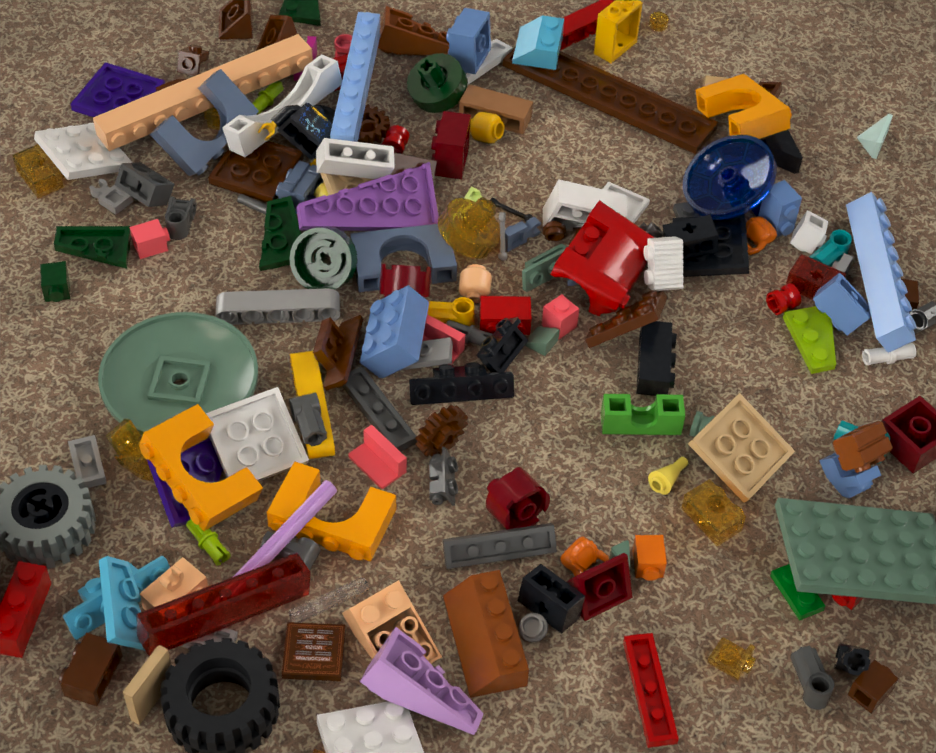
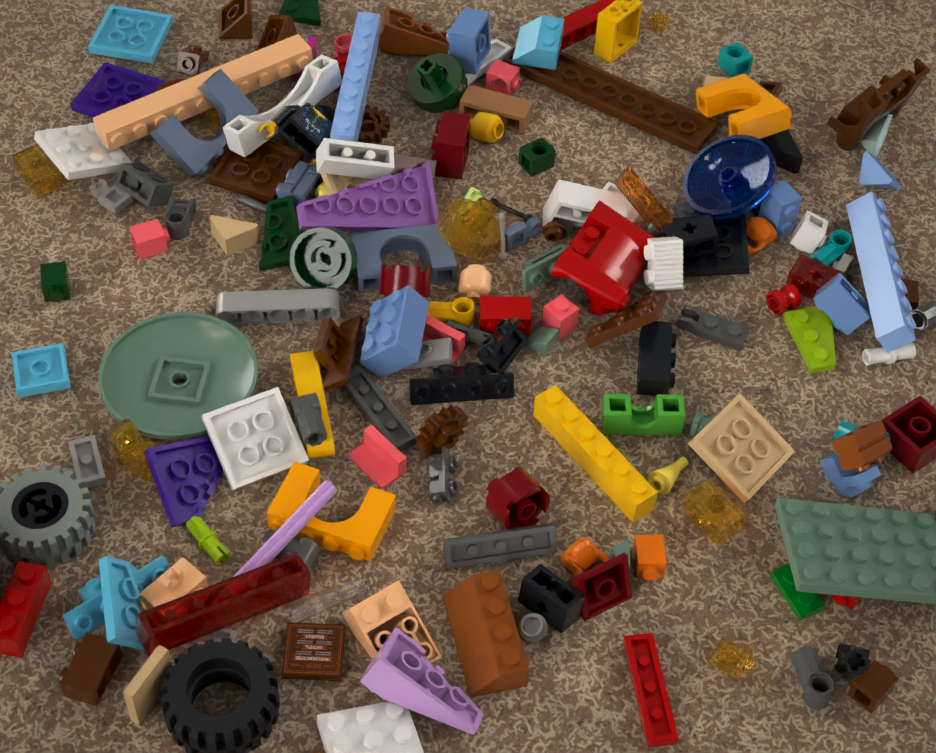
(40, 370): none -> medium azure plate
(95, 243): dark green wing -> none
(131, 34): none -> medium azure plate
(205, 501): light orange arch -> none
(233, 234): none -> tan slope
(267, 96): lime axle -> none
(397, 137): red wheel -> none
(503, 77): none -> coral brick
(537, 156): none -> dark green brick
(595, 453): none -> yellow brick
(642, 198): none -> clear orange plate
(712, 327): none -> dark grey hinge
(735, 60): none -> teal brick
(875, 104): none -> reddish brown piece
(875, 174): none -> light blue slope

